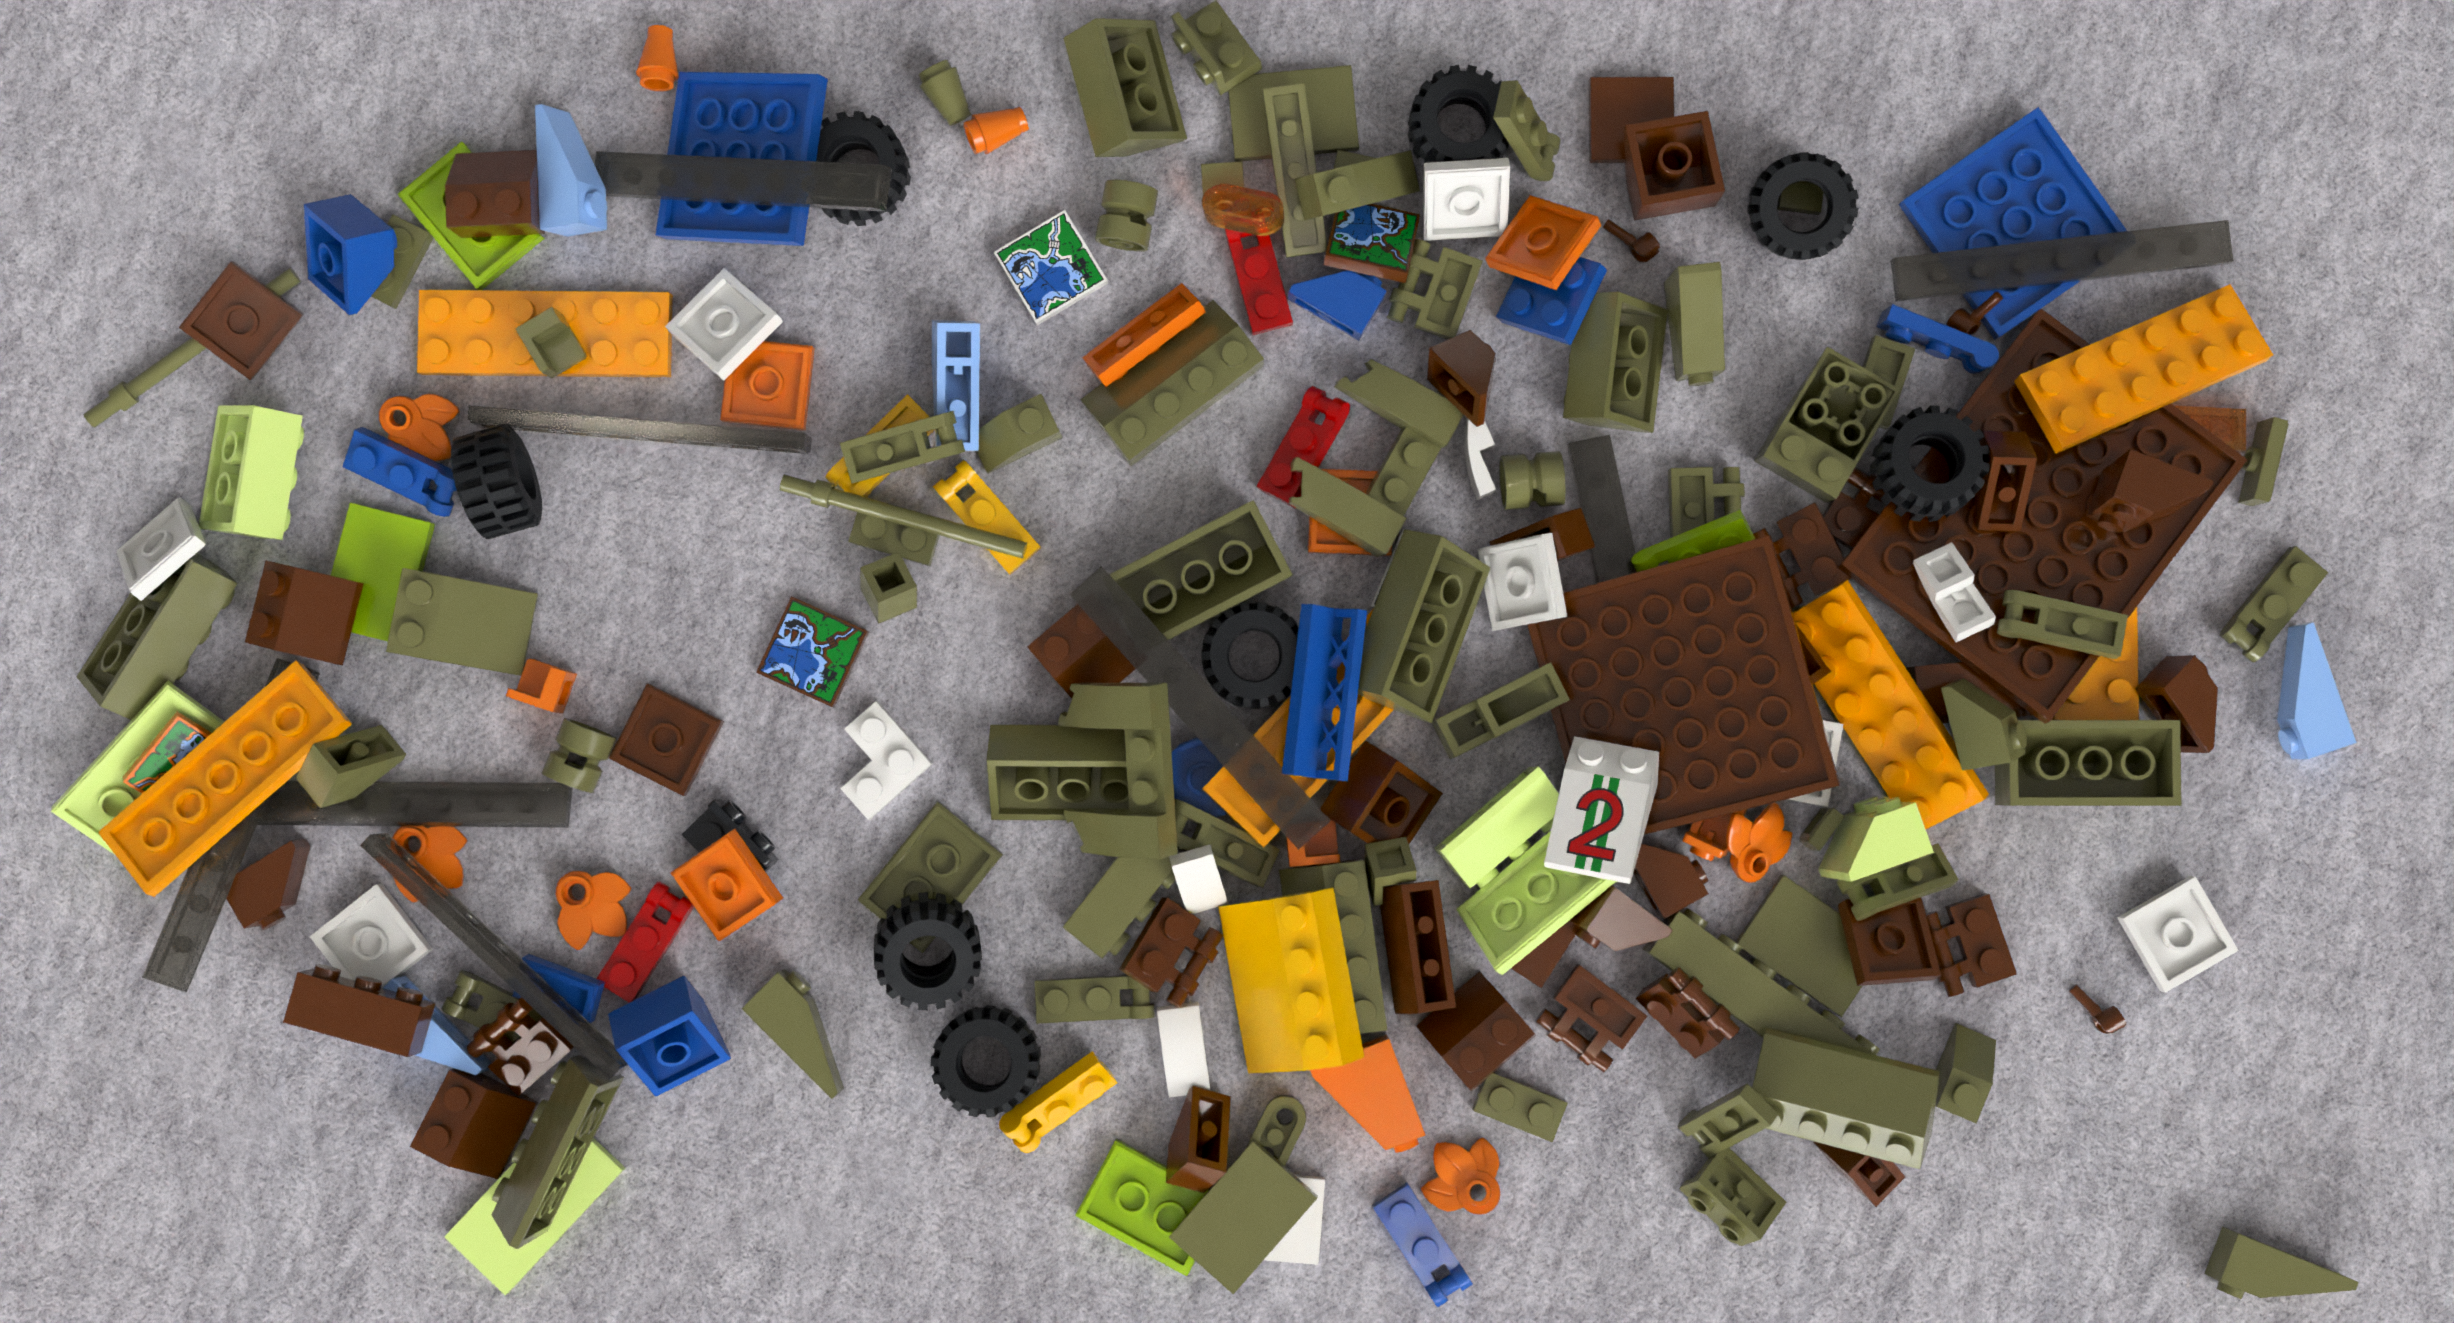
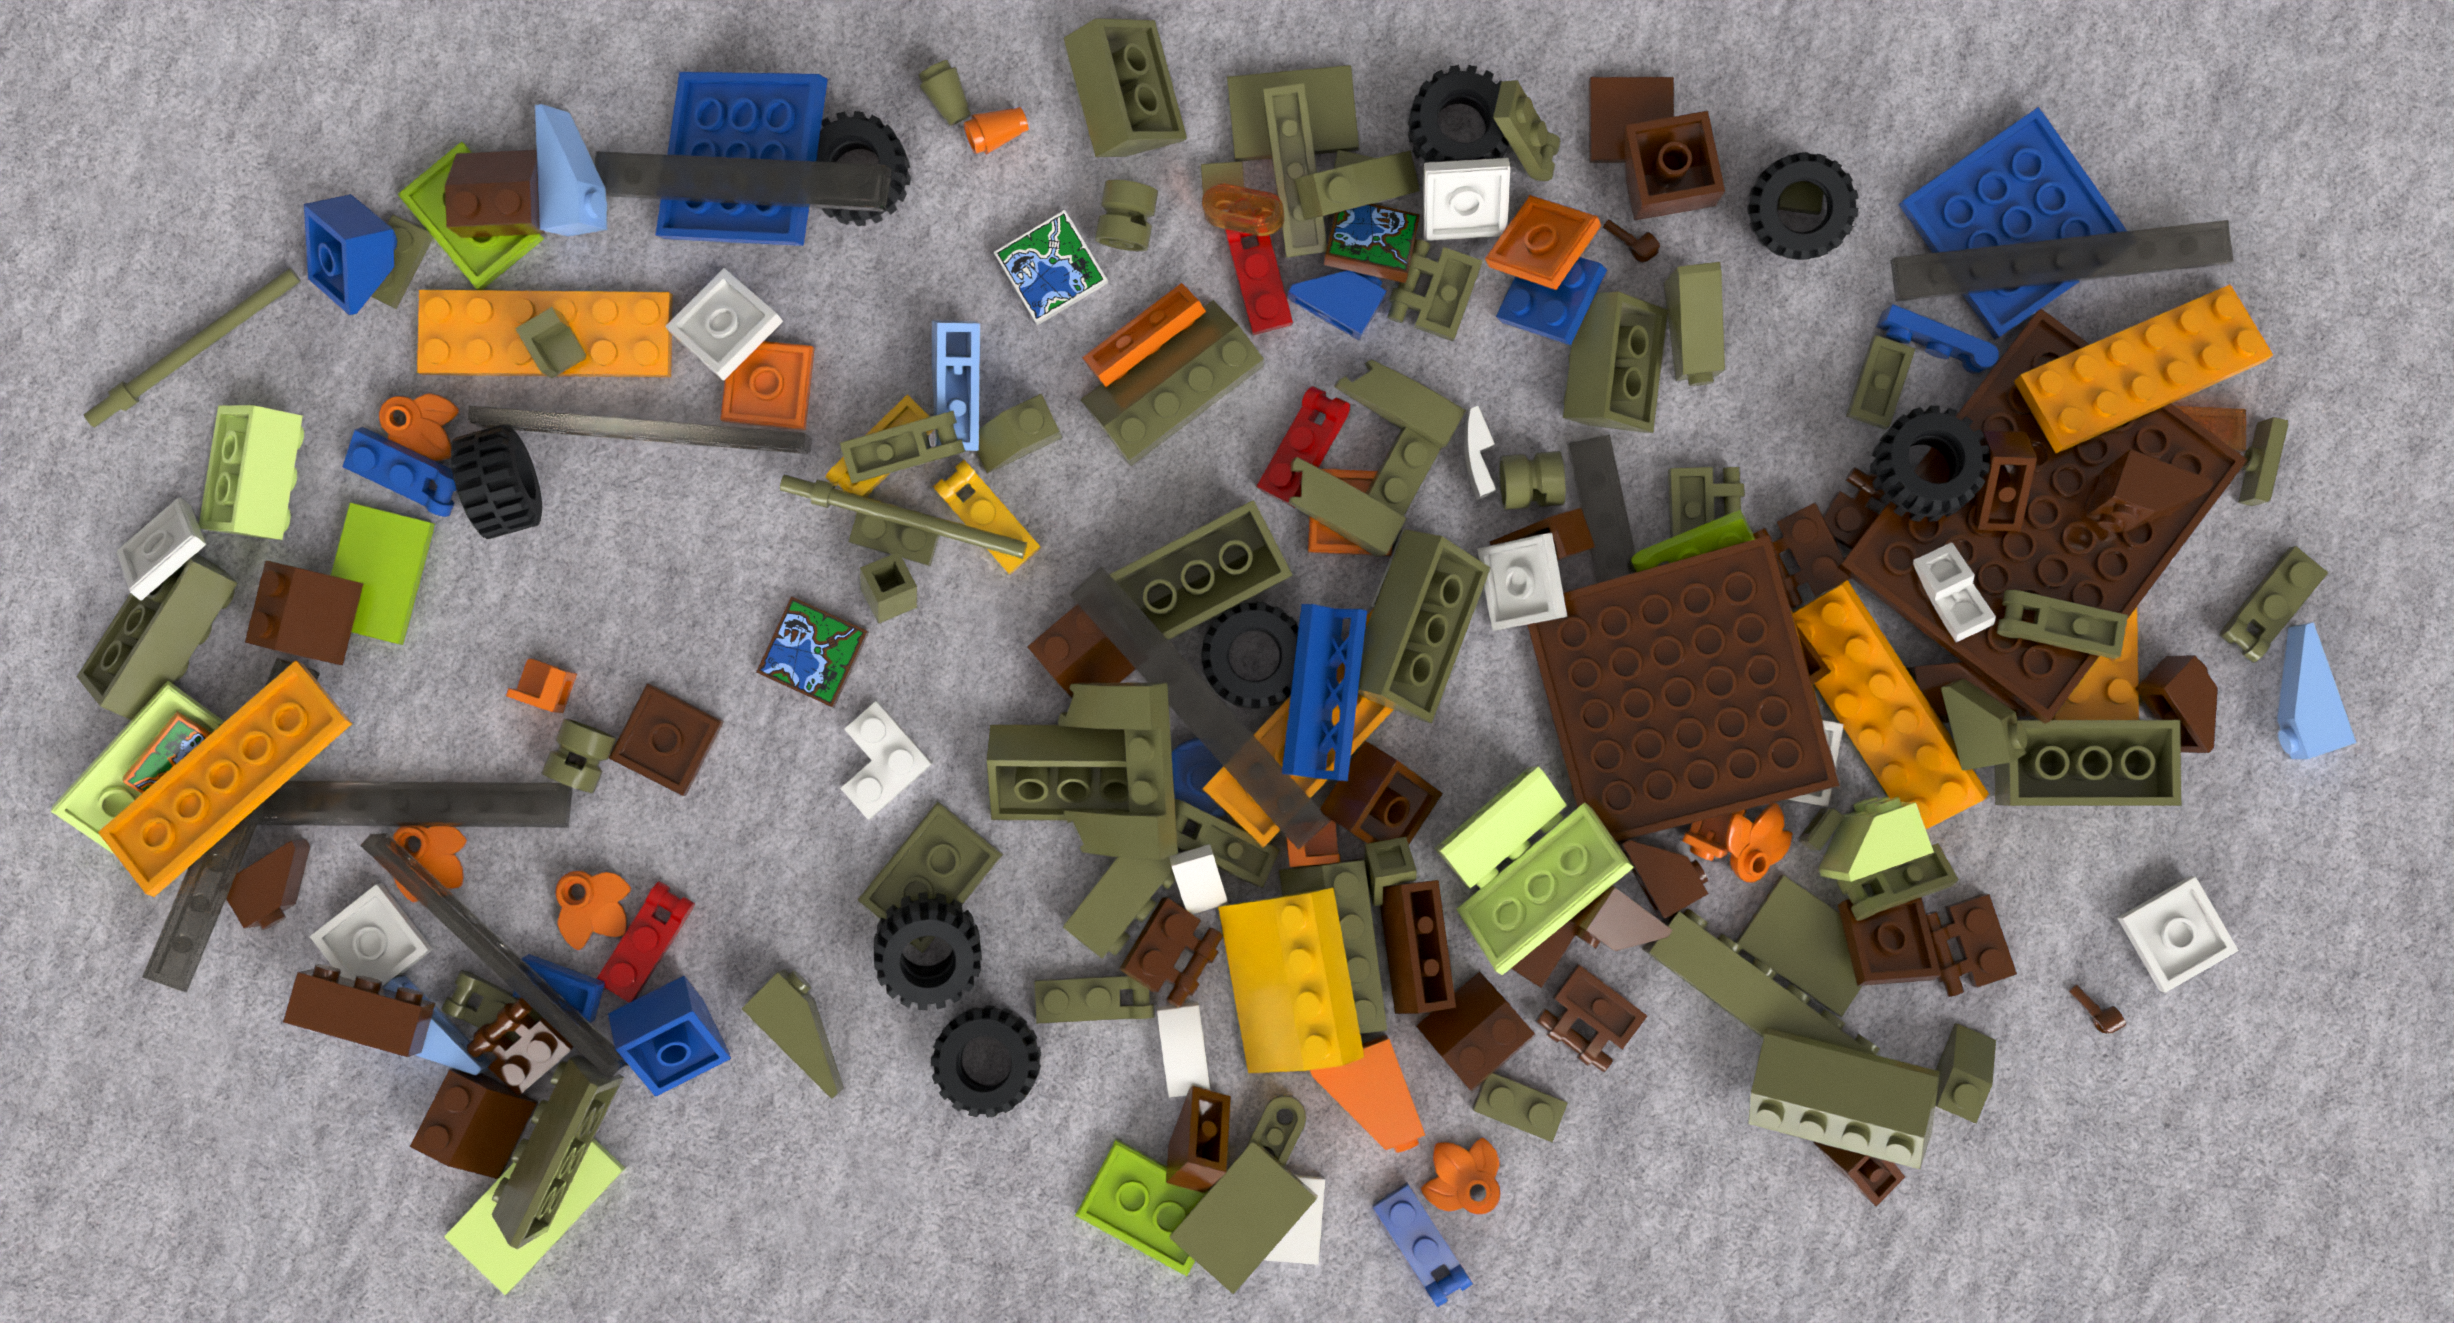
(241, 320): reddish brown tile -> none
(348, 765): olive slope -> none
(461, 622): olive slope -> none
(658, 61): orange cone -> none
(720, 820): black bracket -> none
(727, 885): orange tile -> none
(1056, 1102): yellow plate -> none
(1216, 46): olive bracket -> none
(1463, 373): reddish brown slope -> none
(1500, 710): olive slope -> none
(1602, 809): white slope -> none
(1687, 1012): reddish brown plate -> none
(1728, 1120): olive plate -> none
(1733, 1198): olive bracket -> none
(1827, 425): olive slope -> none
(1970, 323): reddish brown hand -> none
(2266, 1272): olive slope -> none

